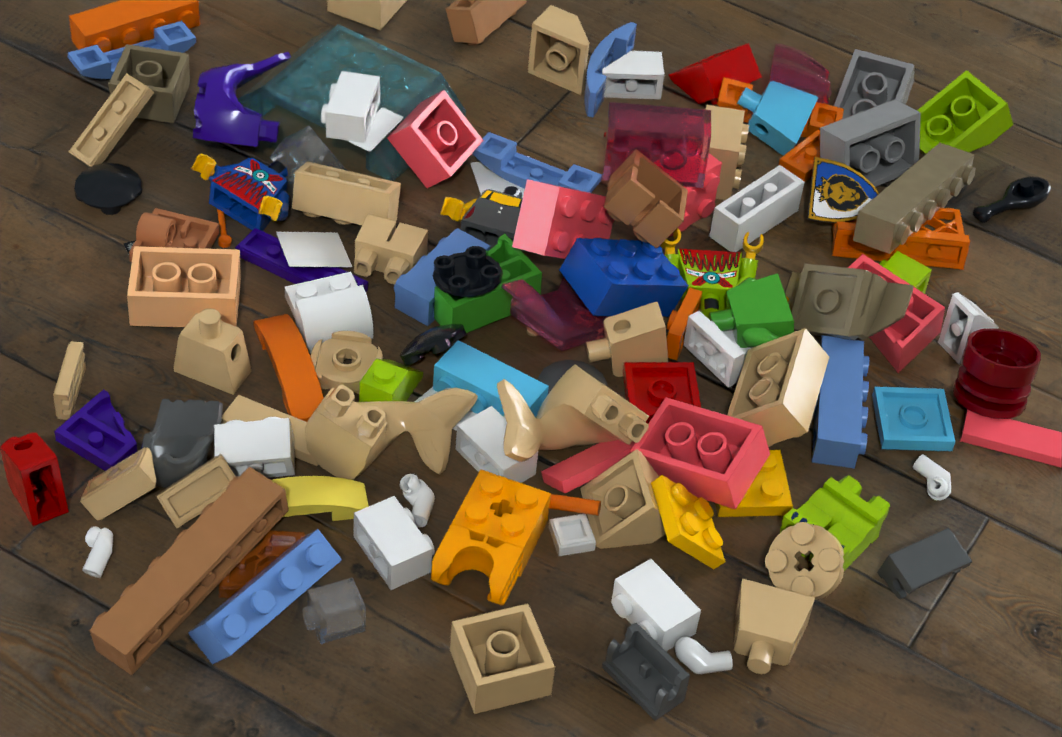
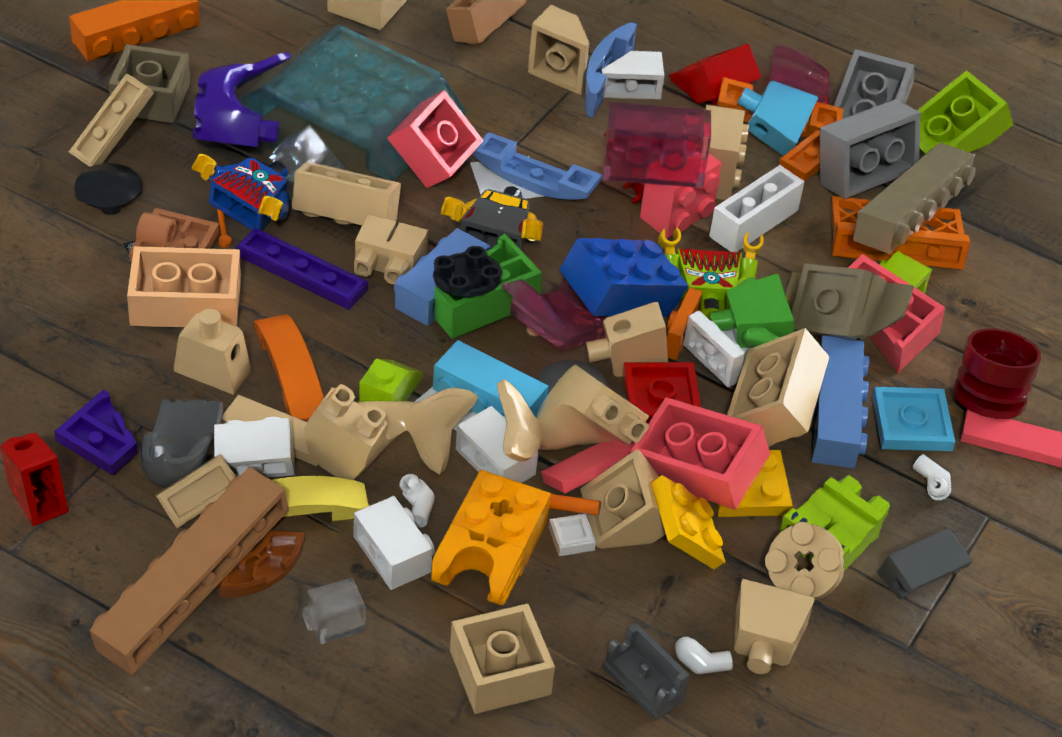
(69, 380): tan tile -> none
(96, 64): medium blue slope -> none
(102, 544): white arm -> none
(120, 484): tan slope -> none
(264, 597): medium blue brick -> none
(313, 249): white sticker -> none
(329, 307): white brick -> none
(330, 354): tan plate -> none
(351, 106): white brick -> none
(381, 126): white sticker -> none
(434, 340): black dish -> none
(557, 216): coral brick -> none
(646, 199): medium nougat piece -> none
(655, 604): white brick -> none
(837, 192): shield -> none
(960, 321): white slope -> none
(1020, 194): black piece -> none

